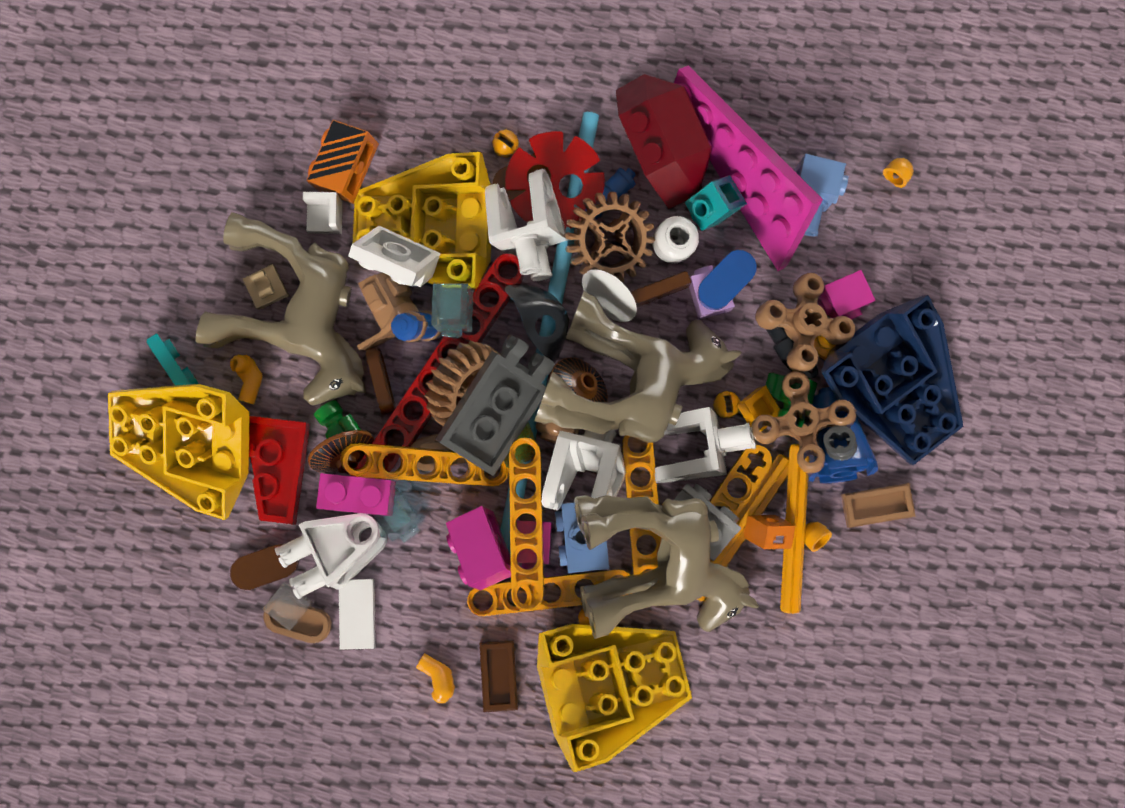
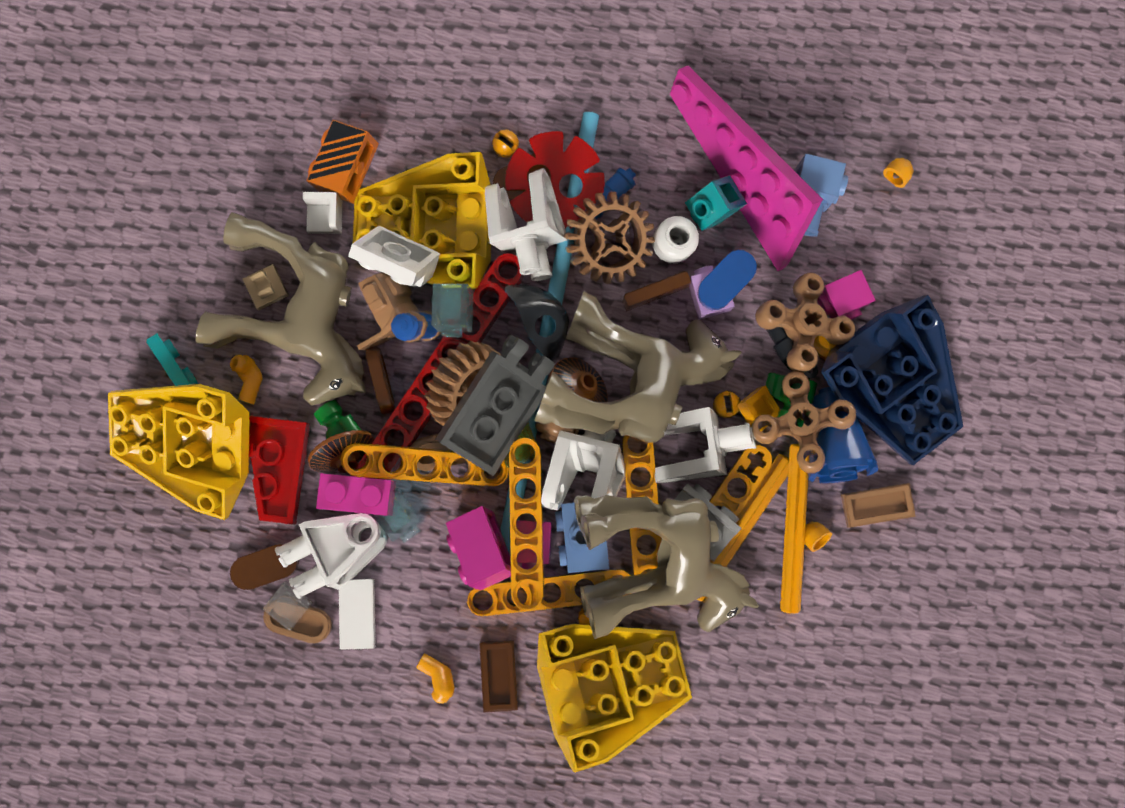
(611, 293): white sticker -> none
(665, 136): dark red wedge -> none
(765, 528): orange piece -> none
(840, 453): dark grey bush -> none

